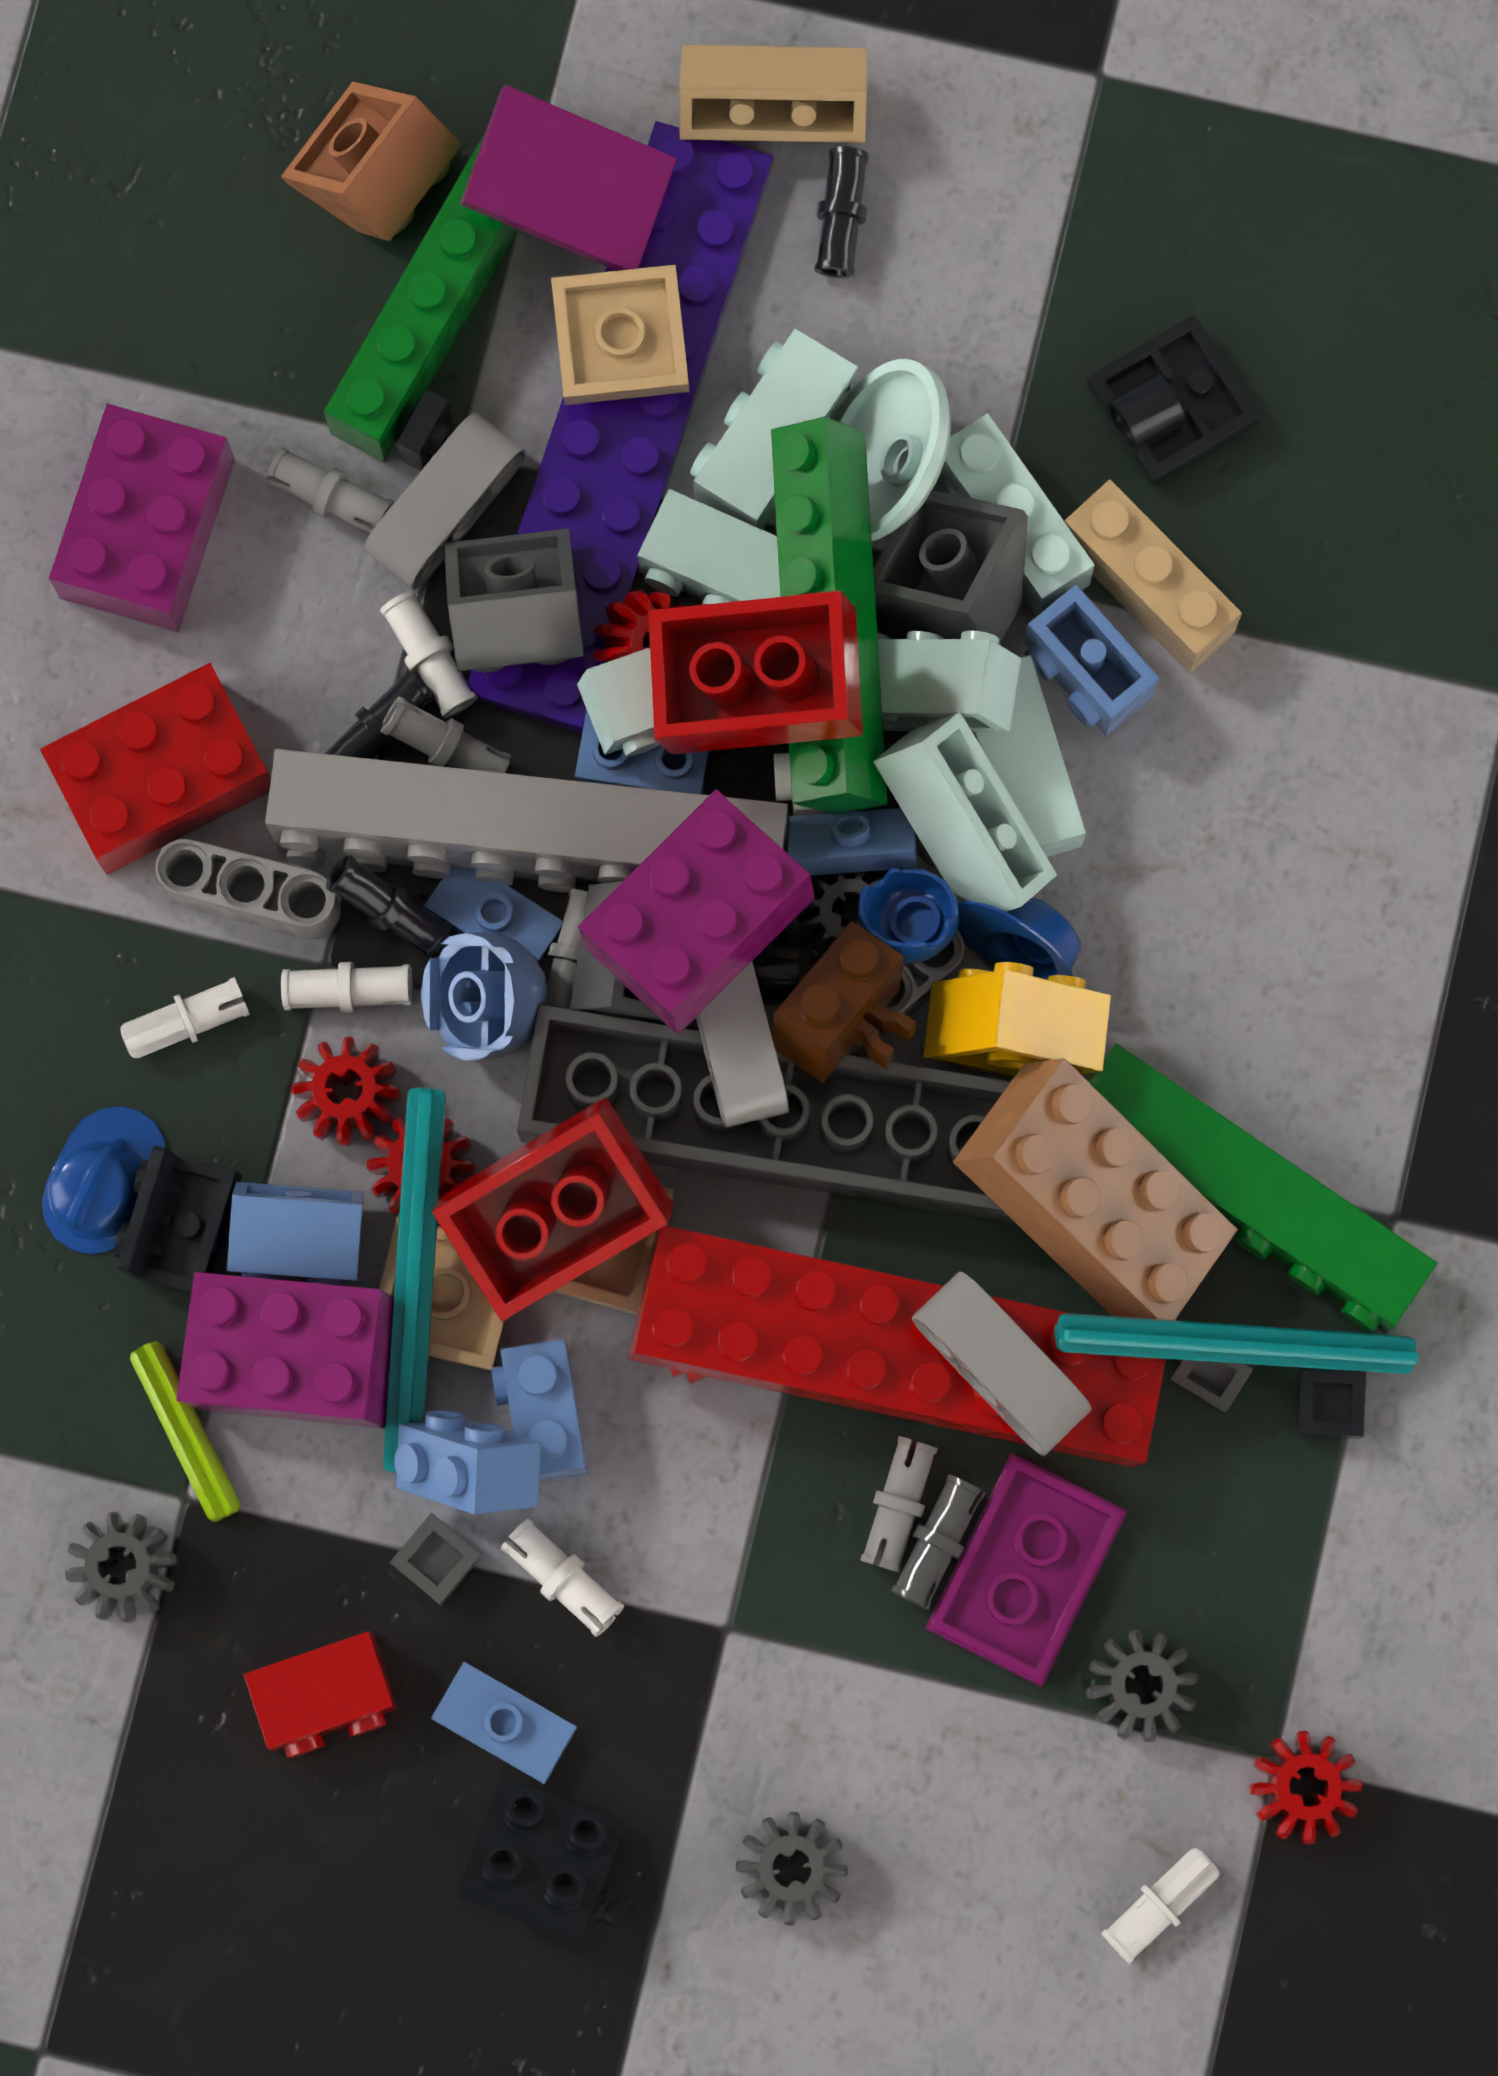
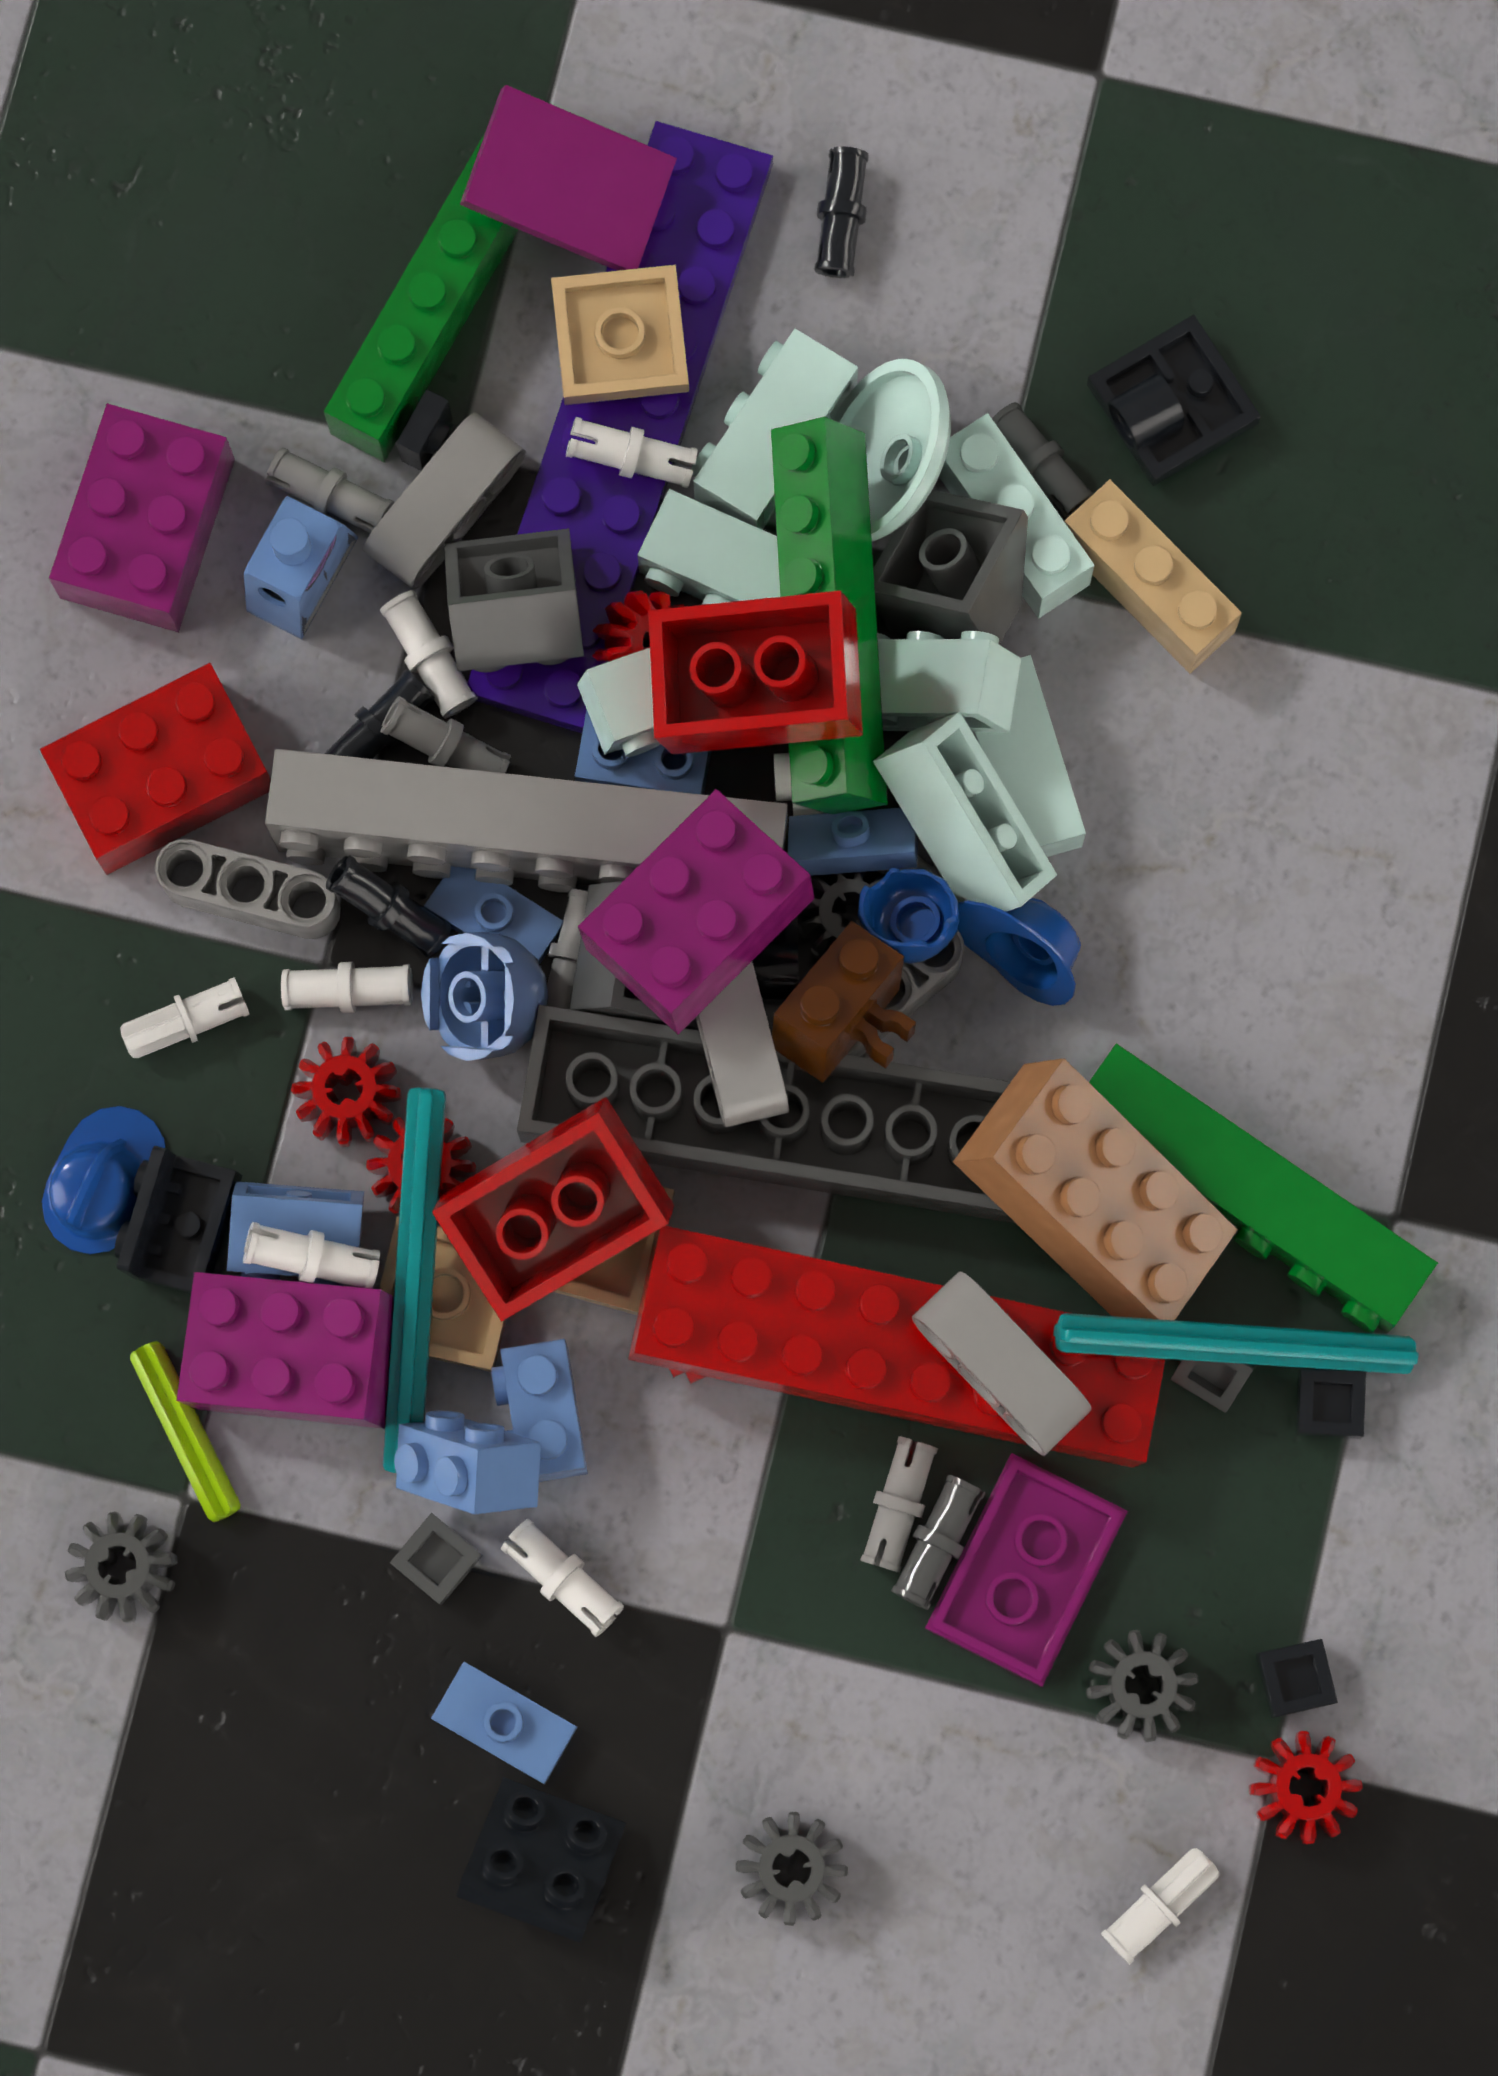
(299, 563): none -> medium blue torso
(311, 1256): none -> white pin
(321, 1694): red brick -> none
(373, 159): nougat slope -> none
(631, 452): none -> white pin
(773, 93): tan brick -> none
(1015, 1019): yellow brick -> none
(1042, 460): none -> dark grey pin
(1089, 661): medium blue brick -> none
(1296, 1678): none -> black plate

